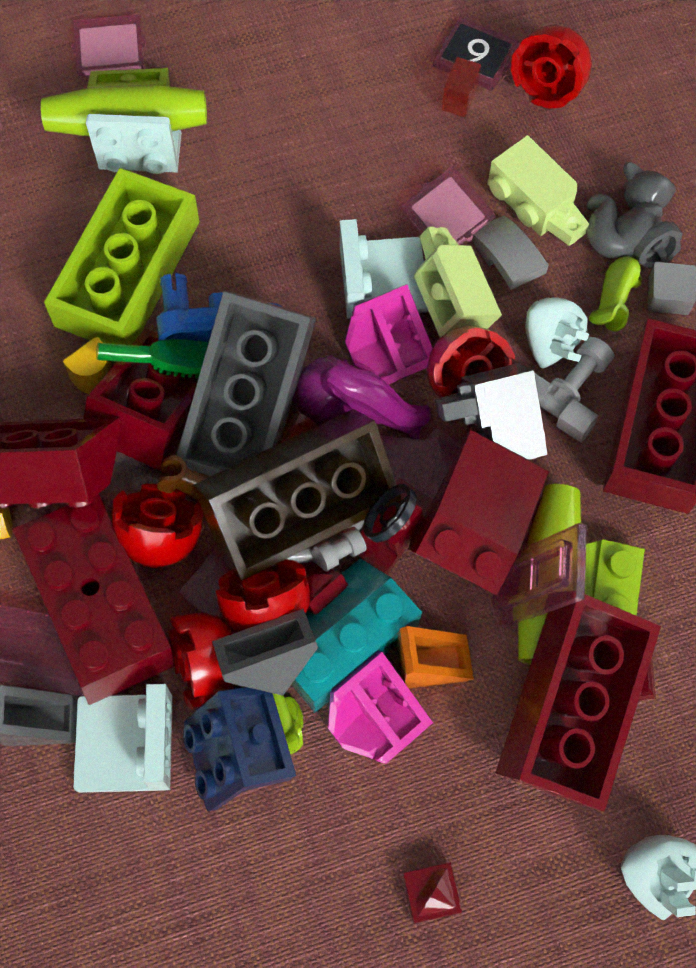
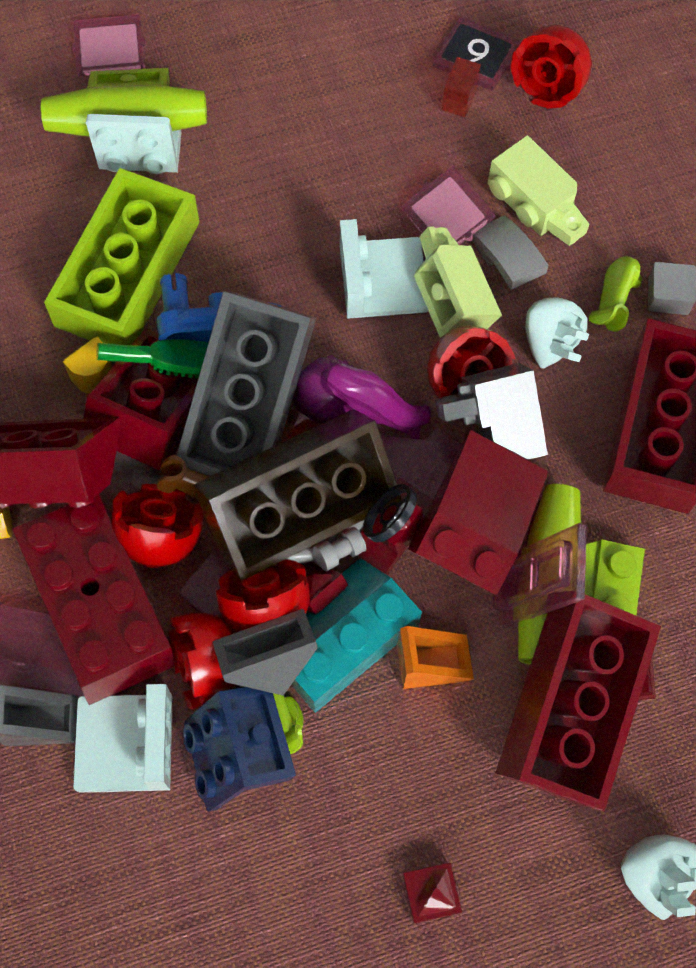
(375, 711): dark pink slope -> none
(388, 336): dark pink slope -> none
(562, 397): light grey bar -> none
(639, 230): dark grey animal -> none

